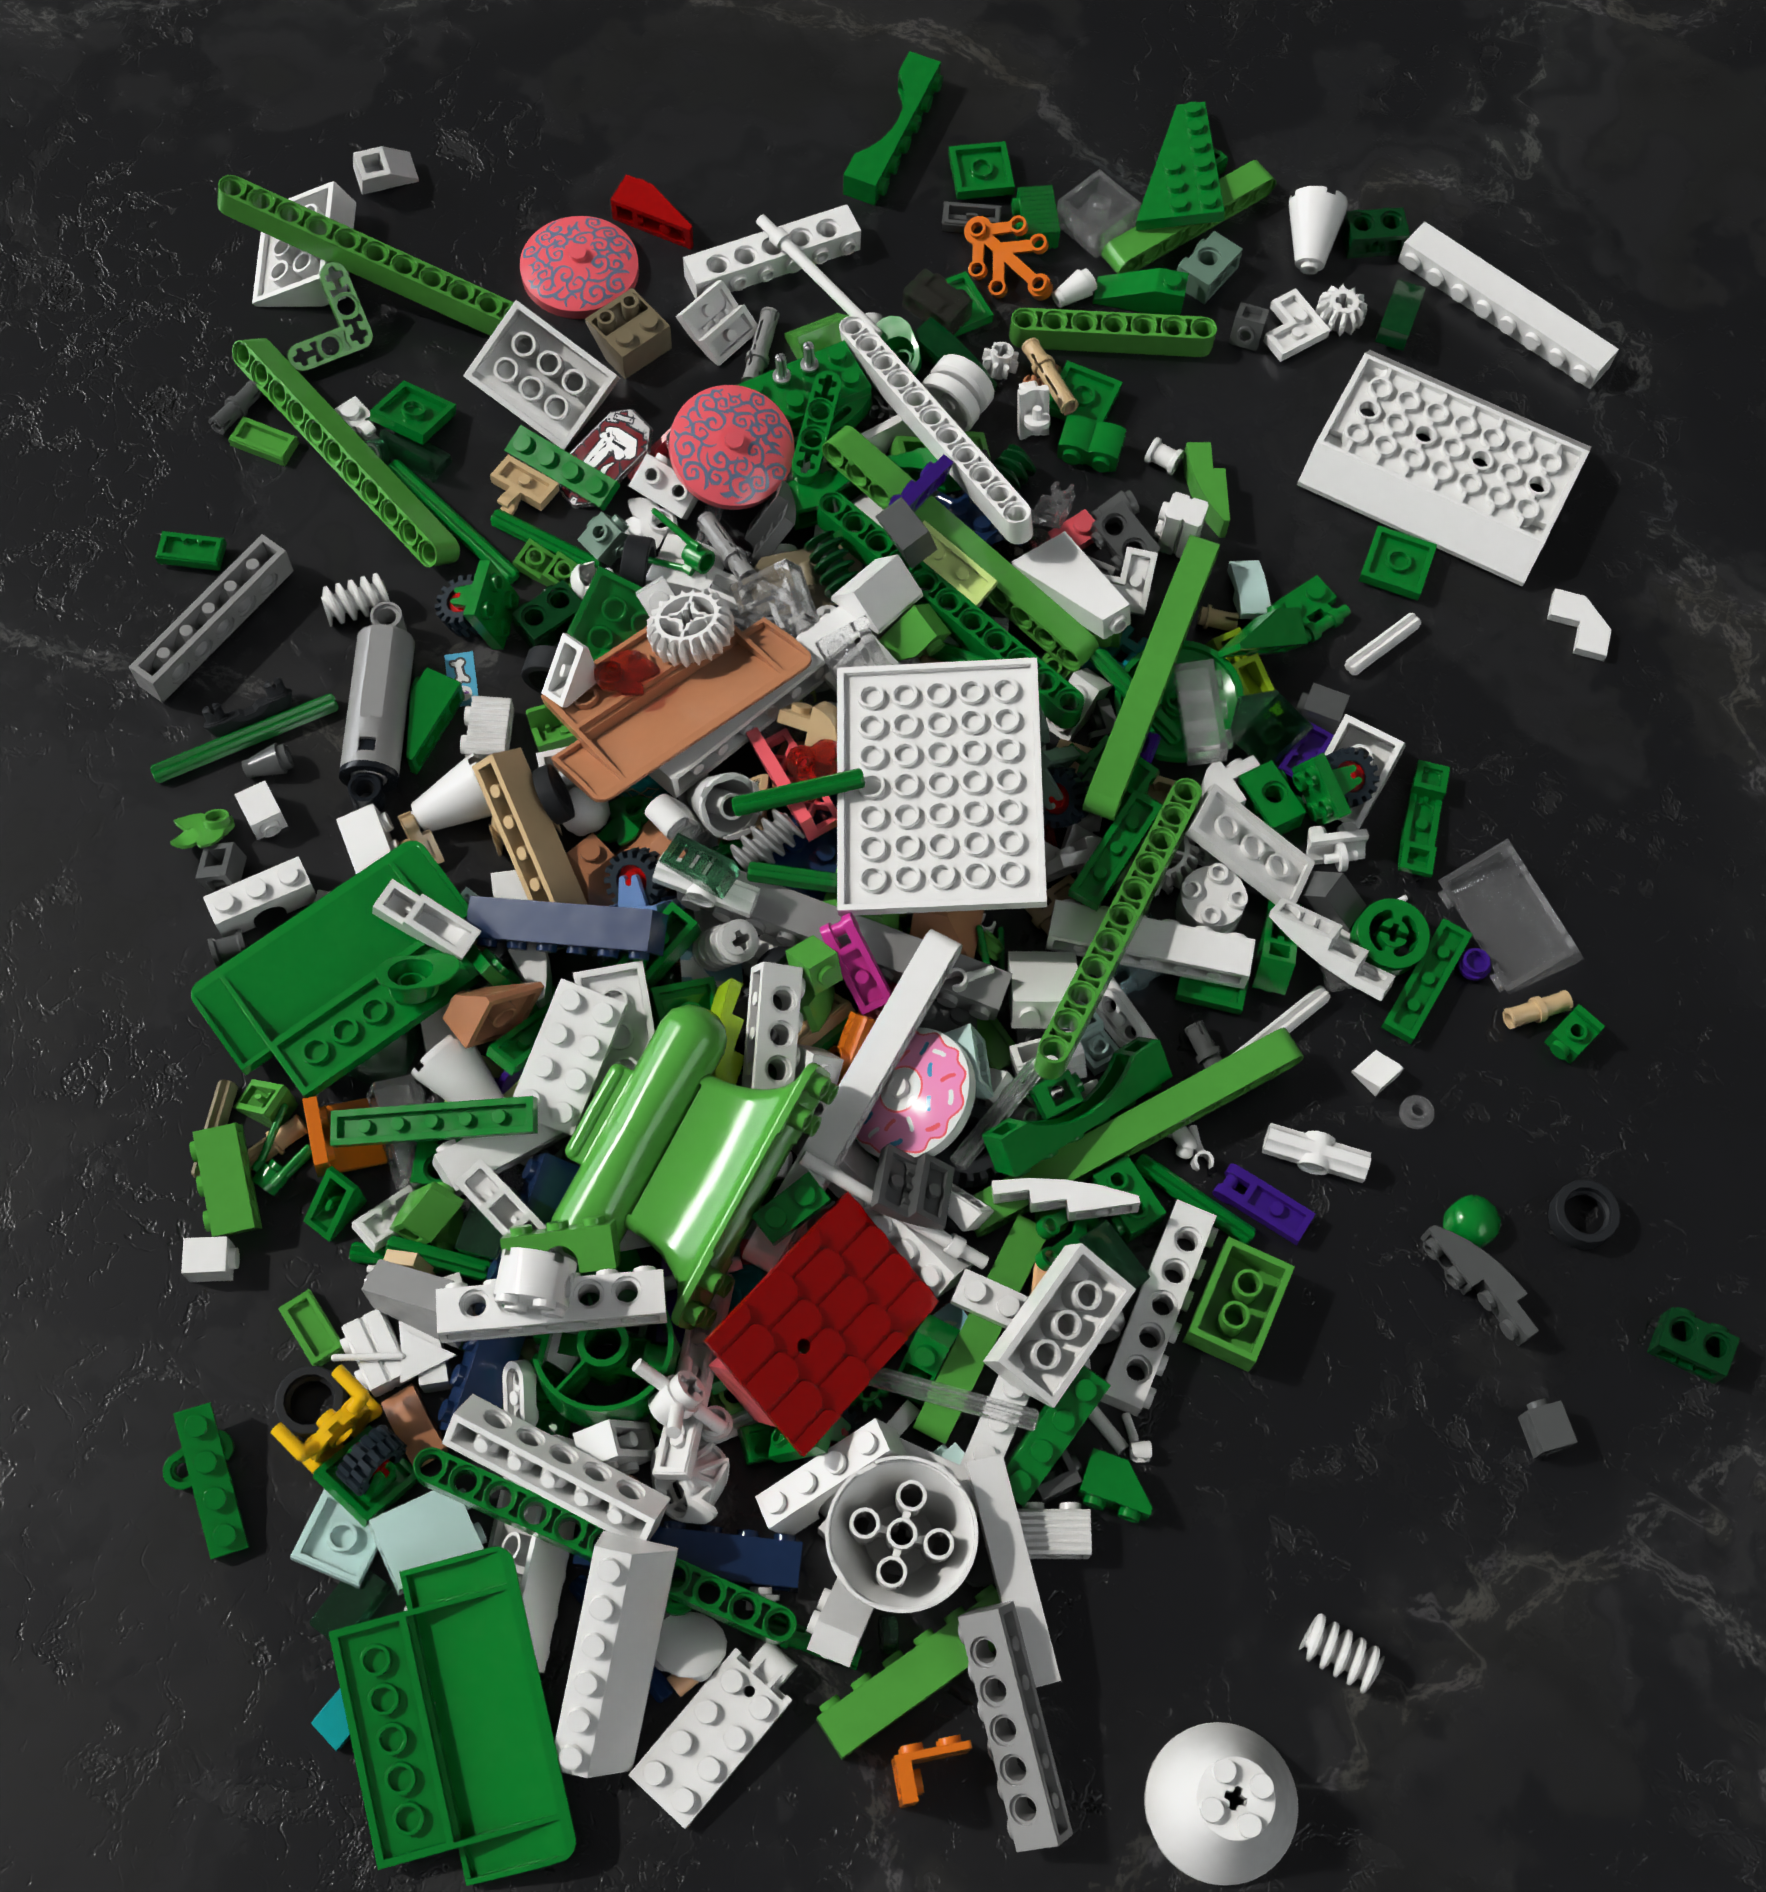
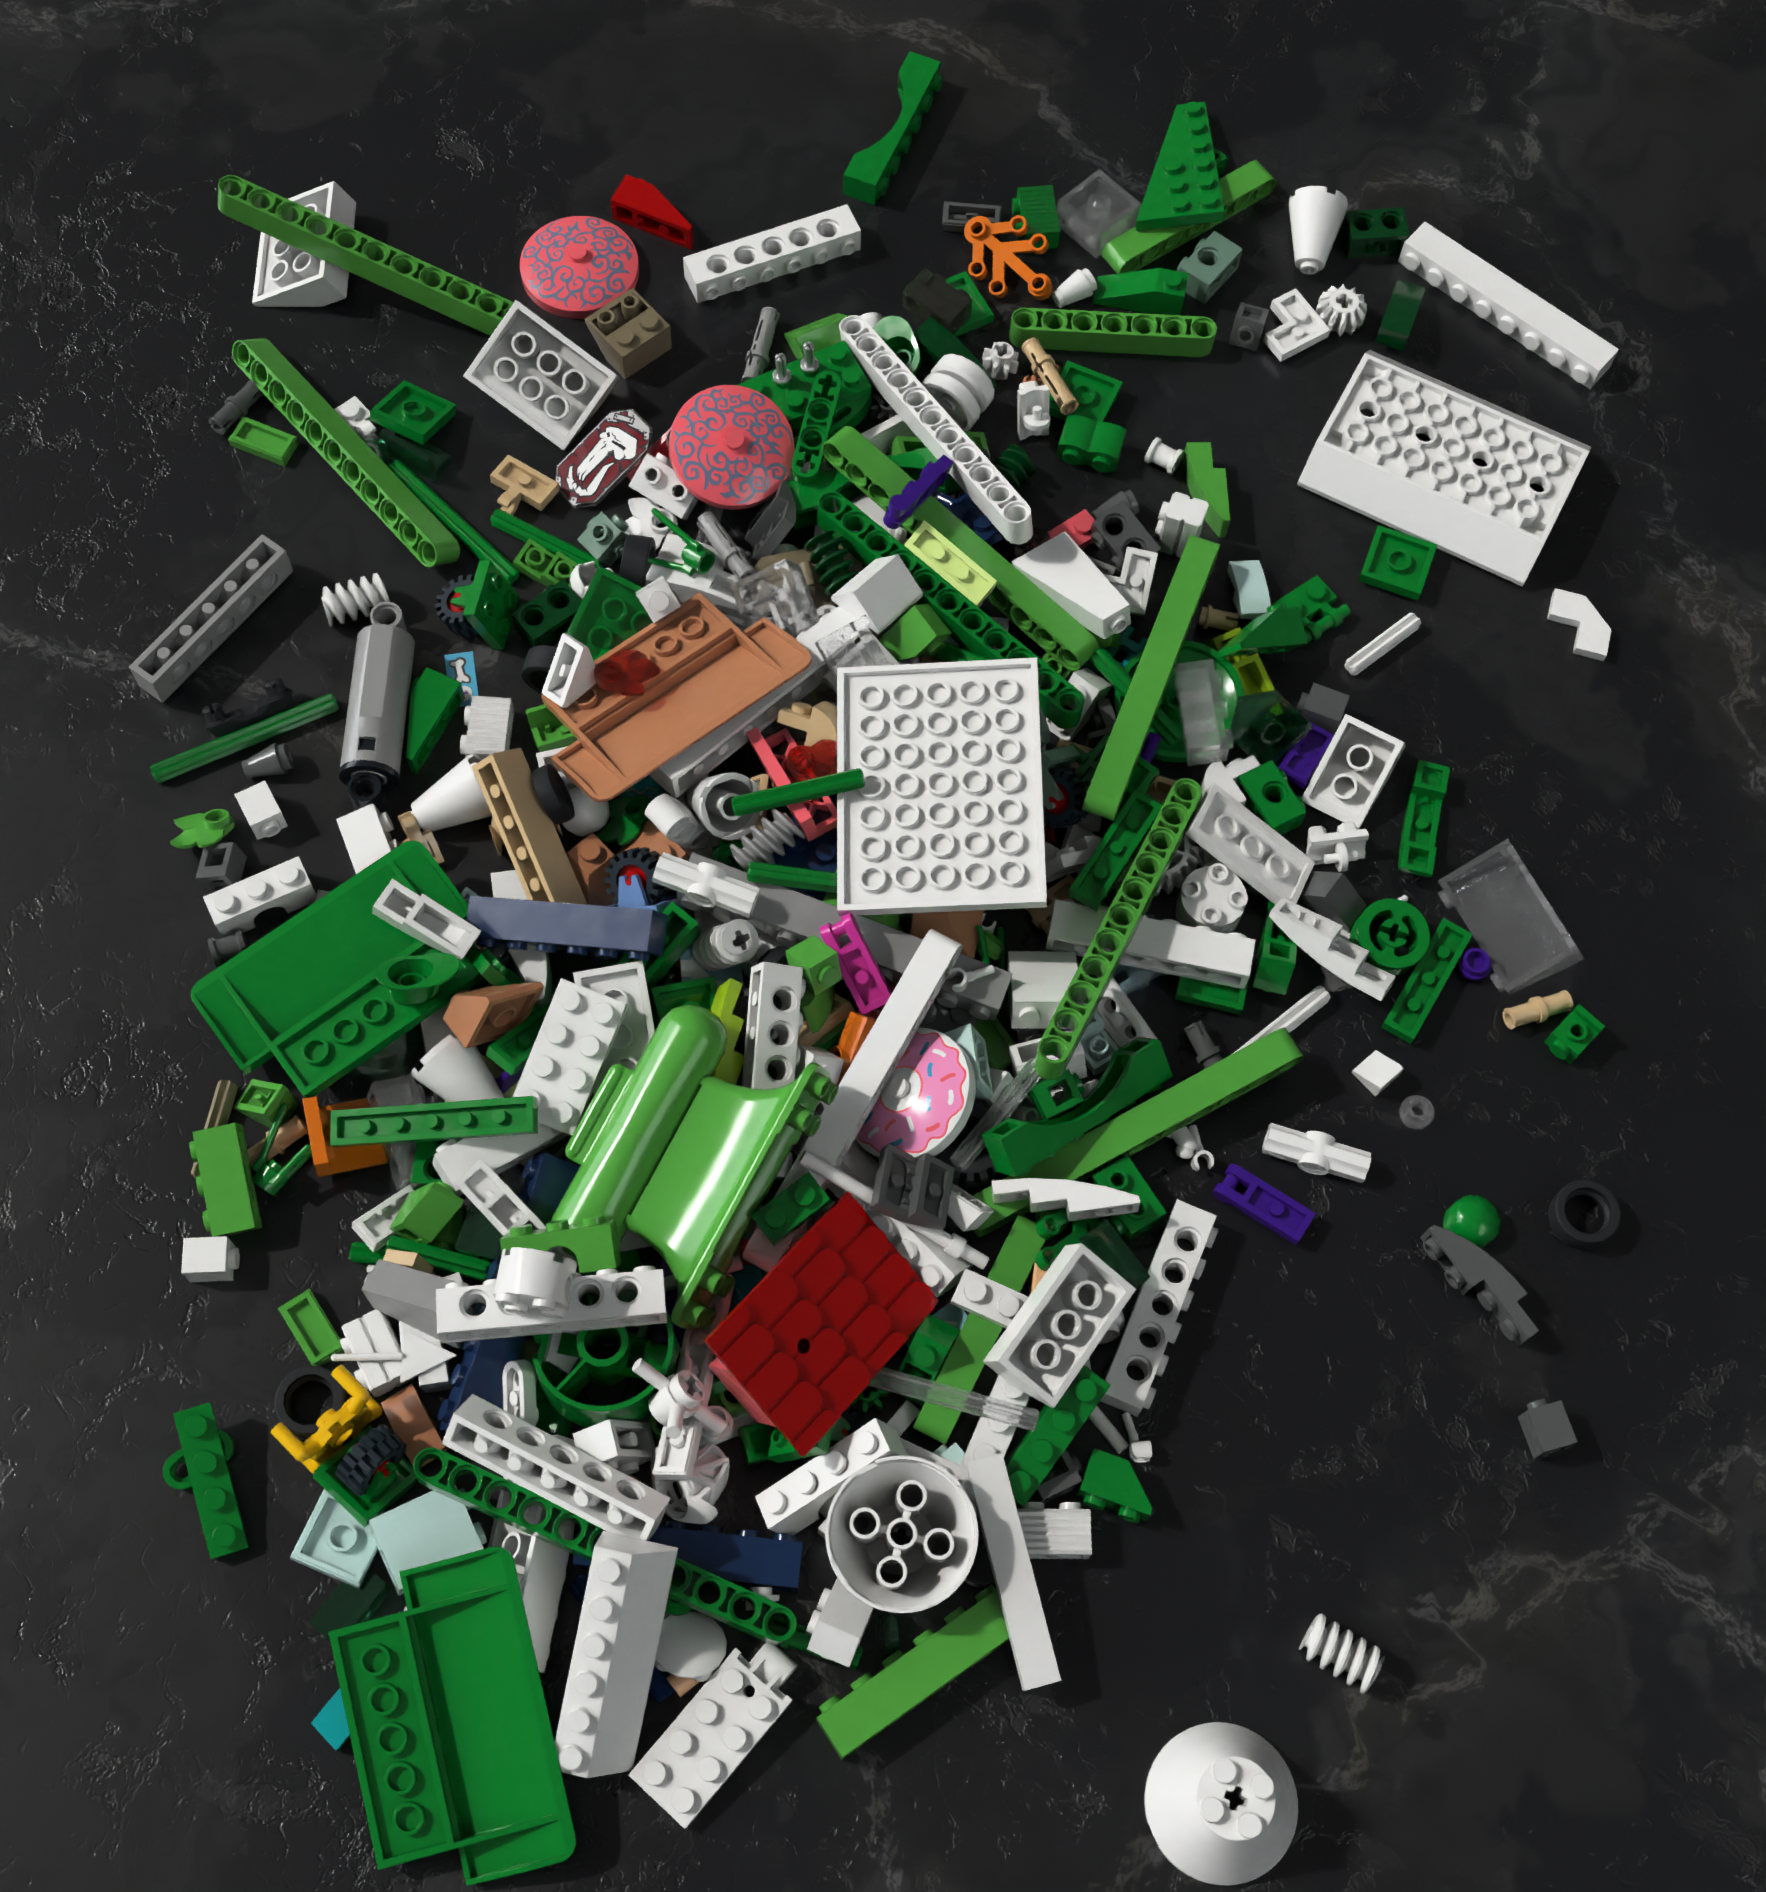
(191, 550): green plate -> none
(334, 1204): green slope -> none
(342, 333): bright green beam -> none
(383, 169): white slope -> none
(562, 467): green plate -> none
(690, 627): white gear -> none
(717, 323): white slope -> none
(719, 876): clear green slope -> none
(781, 240): white bar -> none
(907, 532): dark grey slope -> none
(909, 1780): orange bracket -> none
(981, 170): green plate -> none
(1050, 1822): light grey brick -> none
(1054, 509): clear plate -> none
(1185, 1192): green axle -> none
(1238, 1304): bright green brick -> none
(1335, 783): green plate -> none
(1692, 1352): dark green brick -> none

